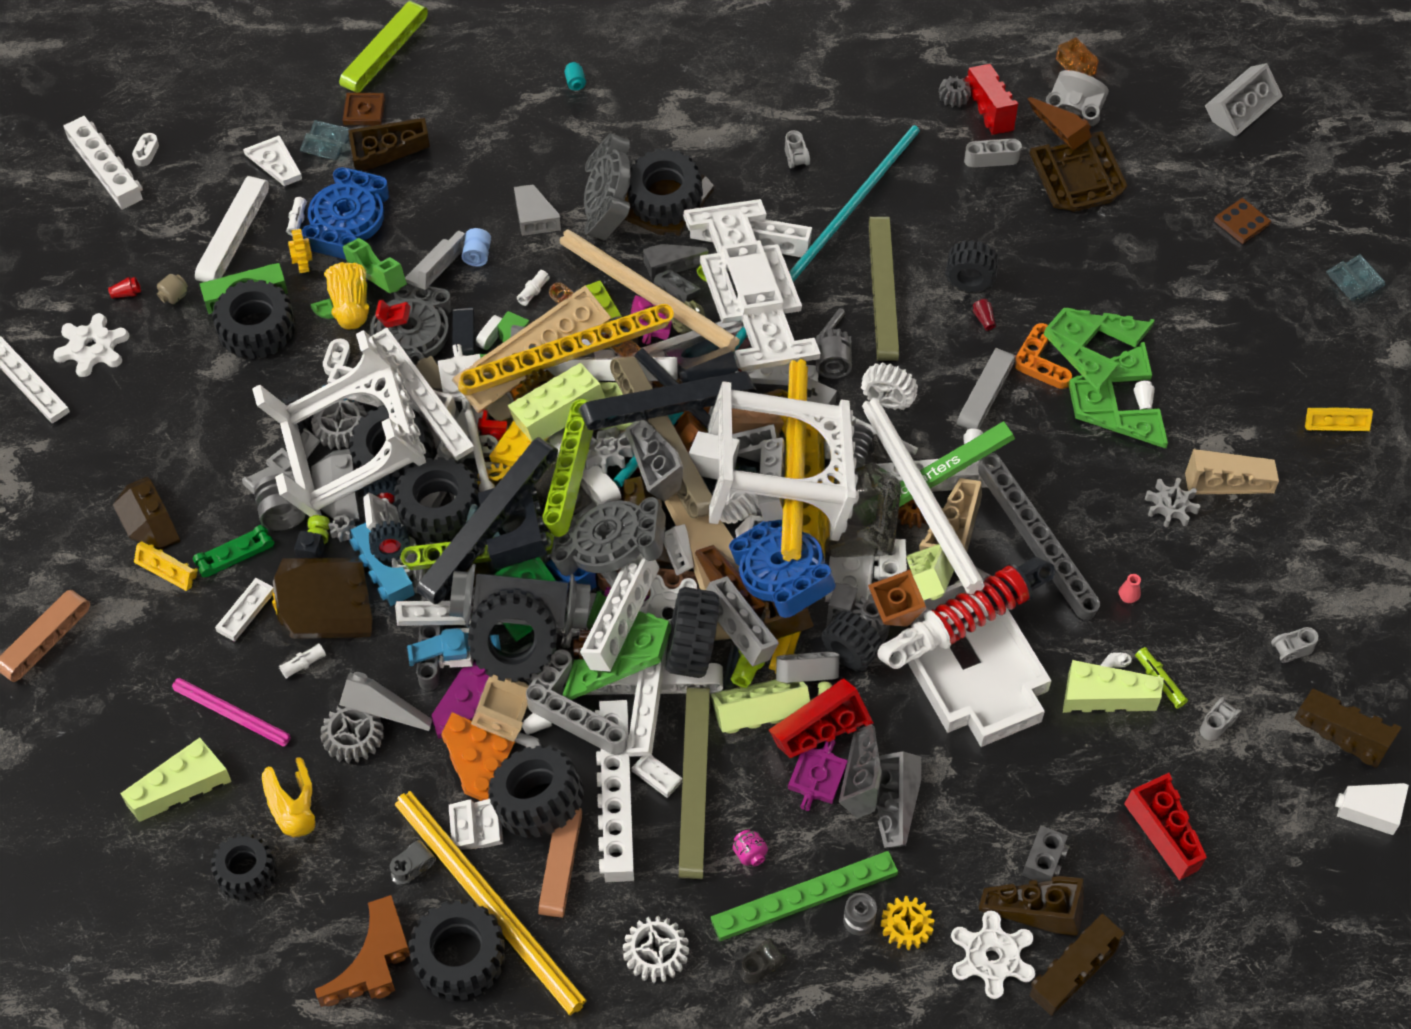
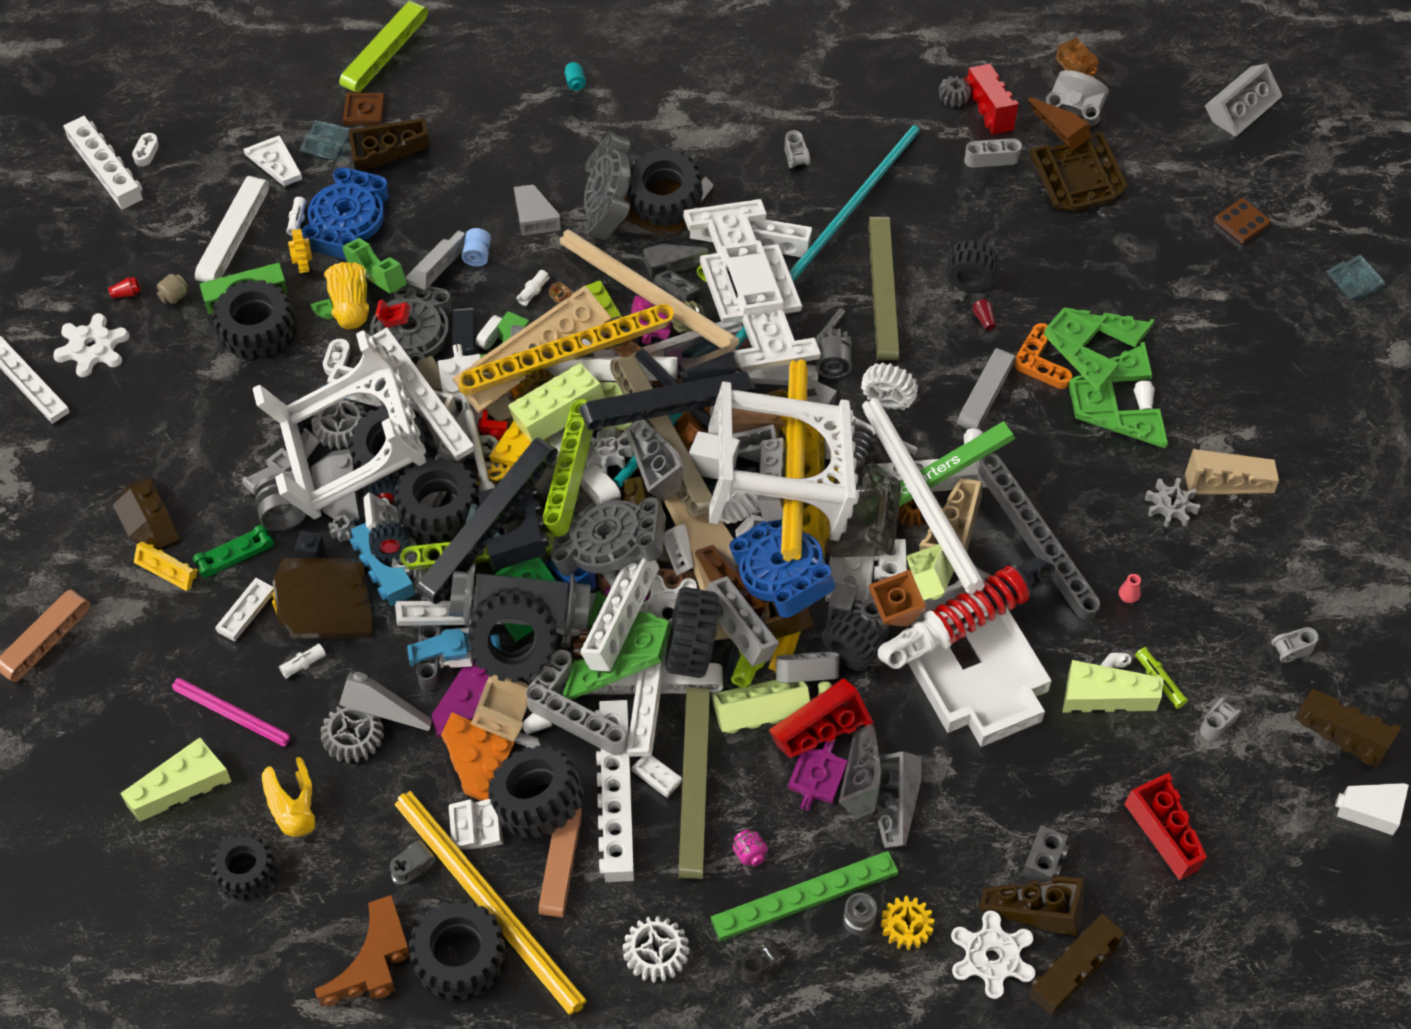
(320, 525): lime wheel -> none
(1338, 419): yellow plate -> none

